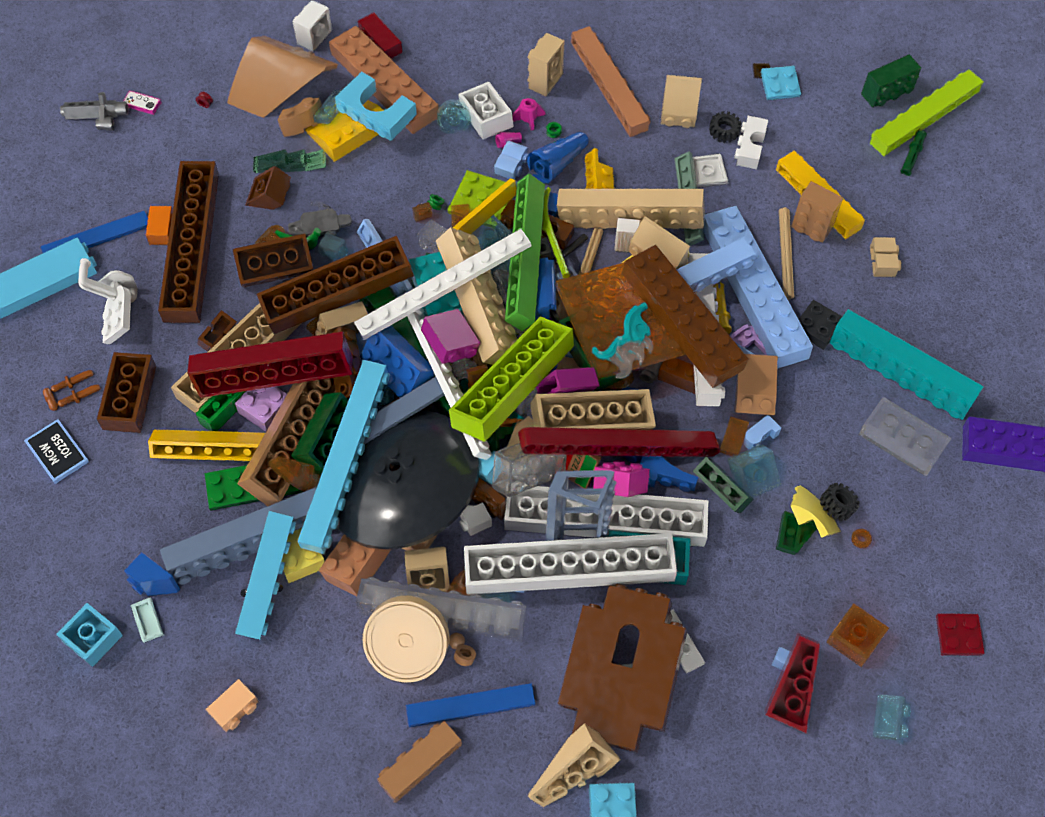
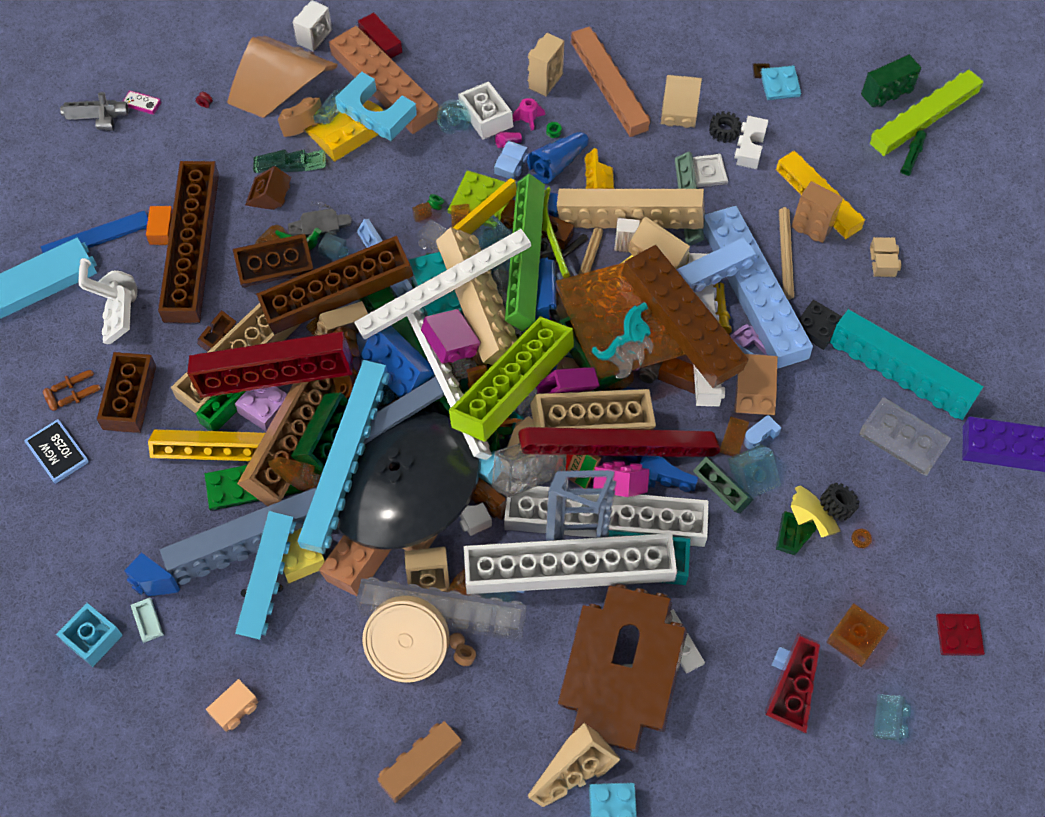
(470, 705): blue tile -> none

